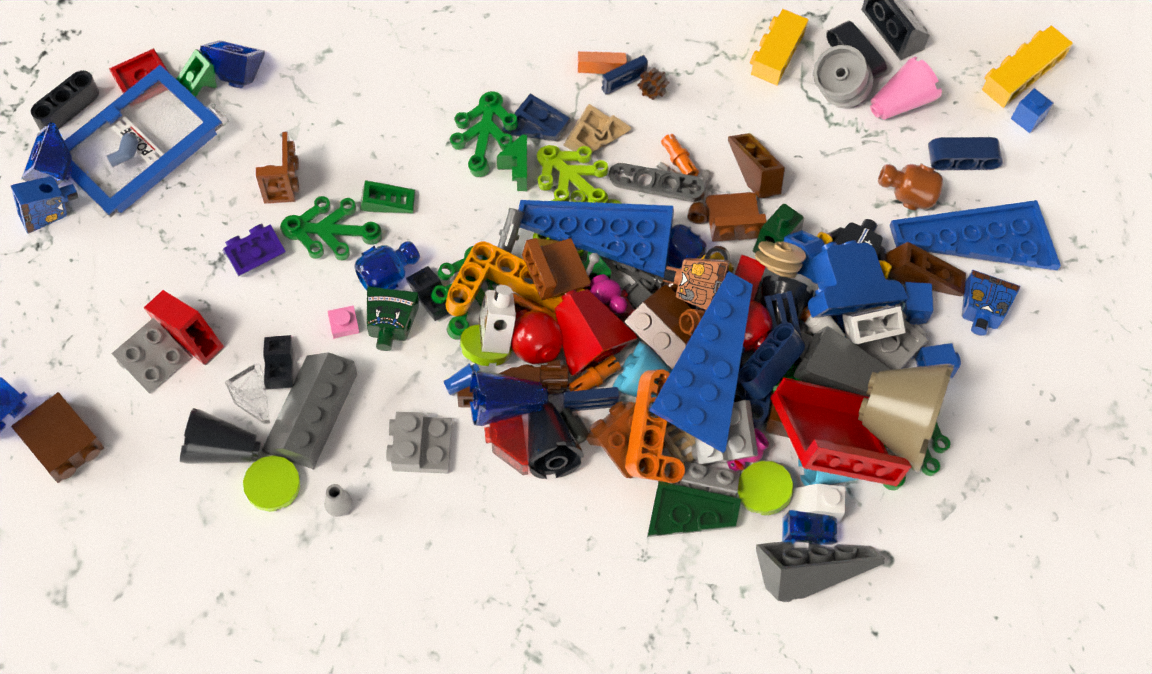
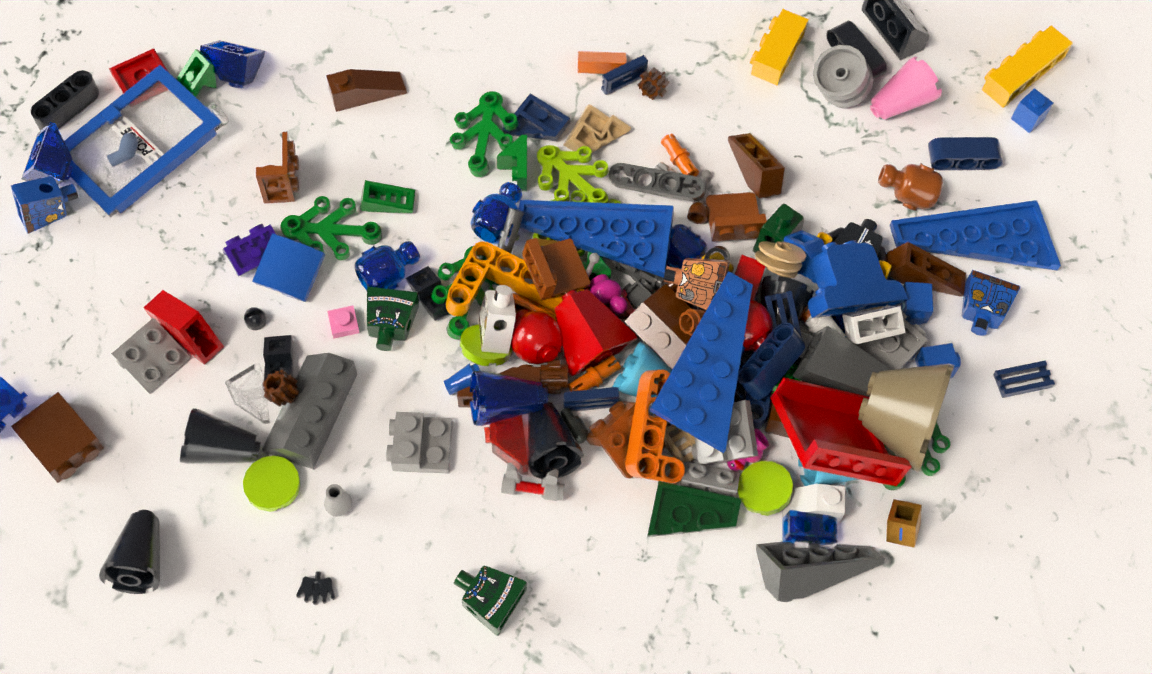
(135, 556): none -> black cone
(257, 319): none -> black hinge
(280, 388): none -> reddish brown gear
(288, 267): none -> blue slope
(315, 587): none -> black piece
(361, 87): none -> reddish brown slope
(490, 596): none -> dark green torso
(492, 212): none -> clear blue piece
(548, 488): none -> light grey piece
(903, 523): none -> pearl gold brick
(1007, 372): none -> dark blue tile

